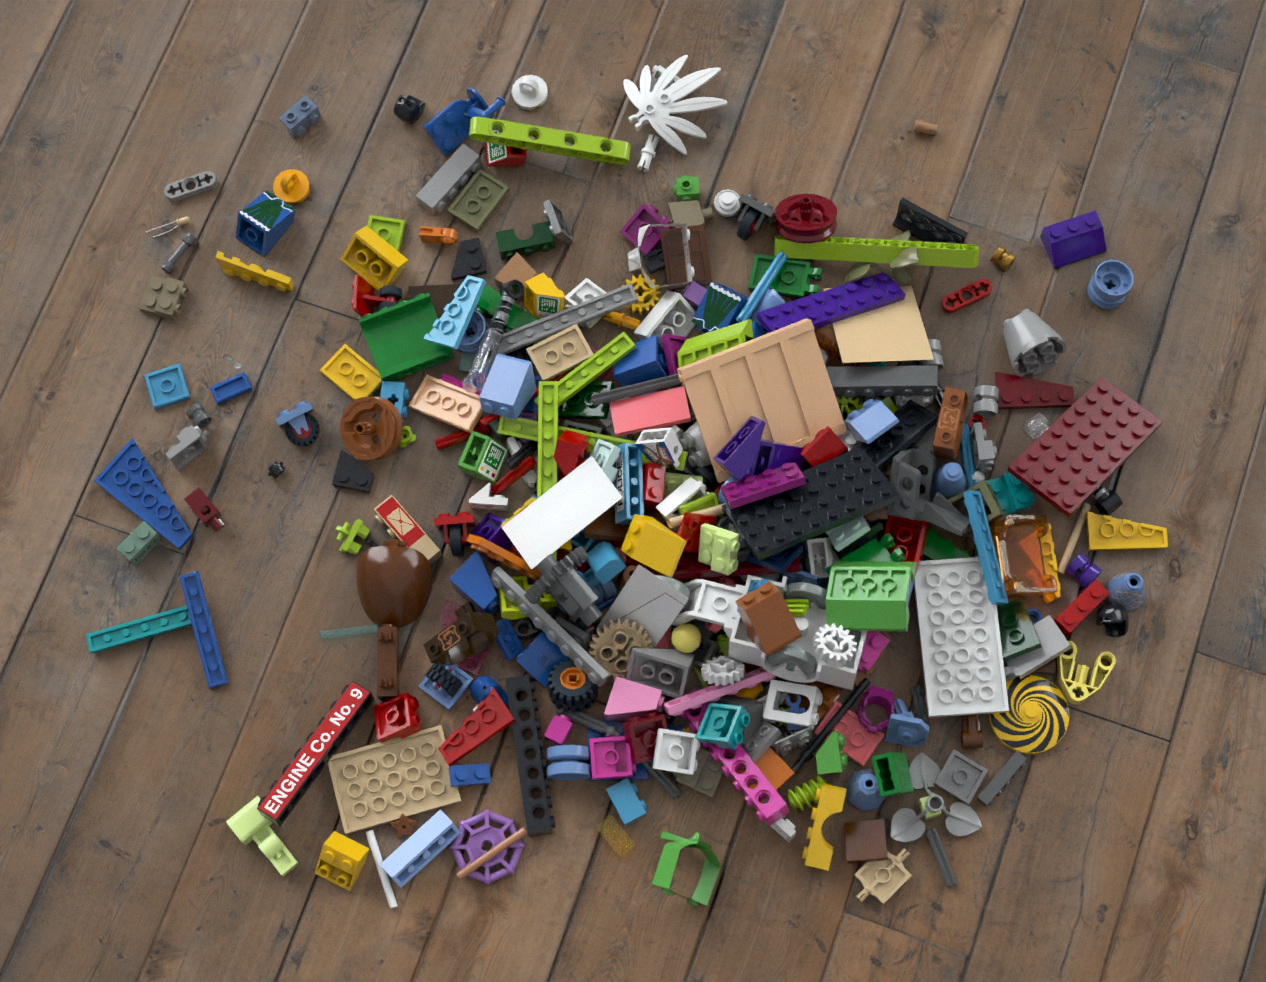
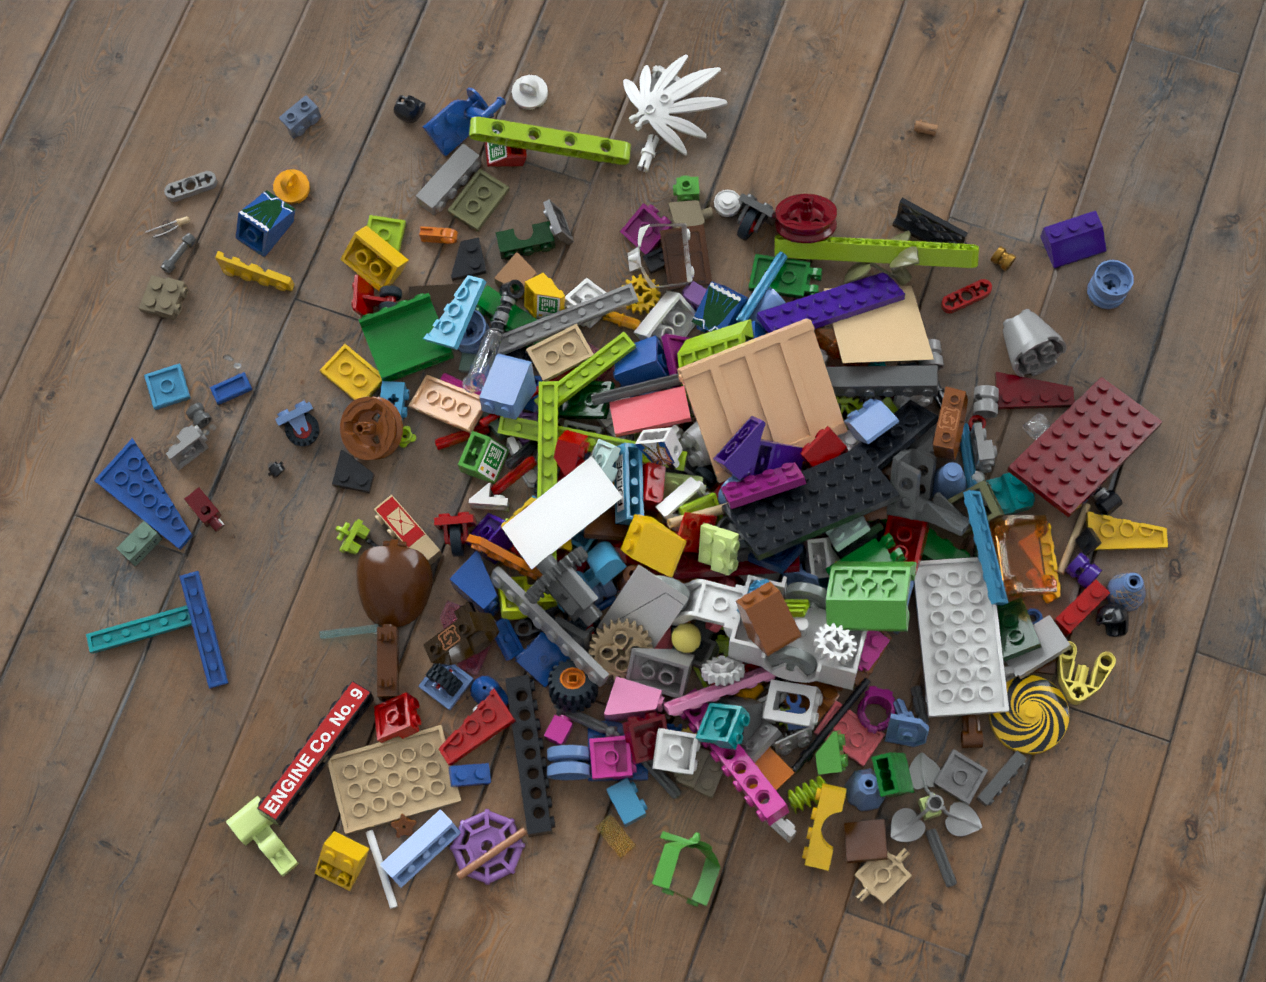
(1088, 541): none -> black plate

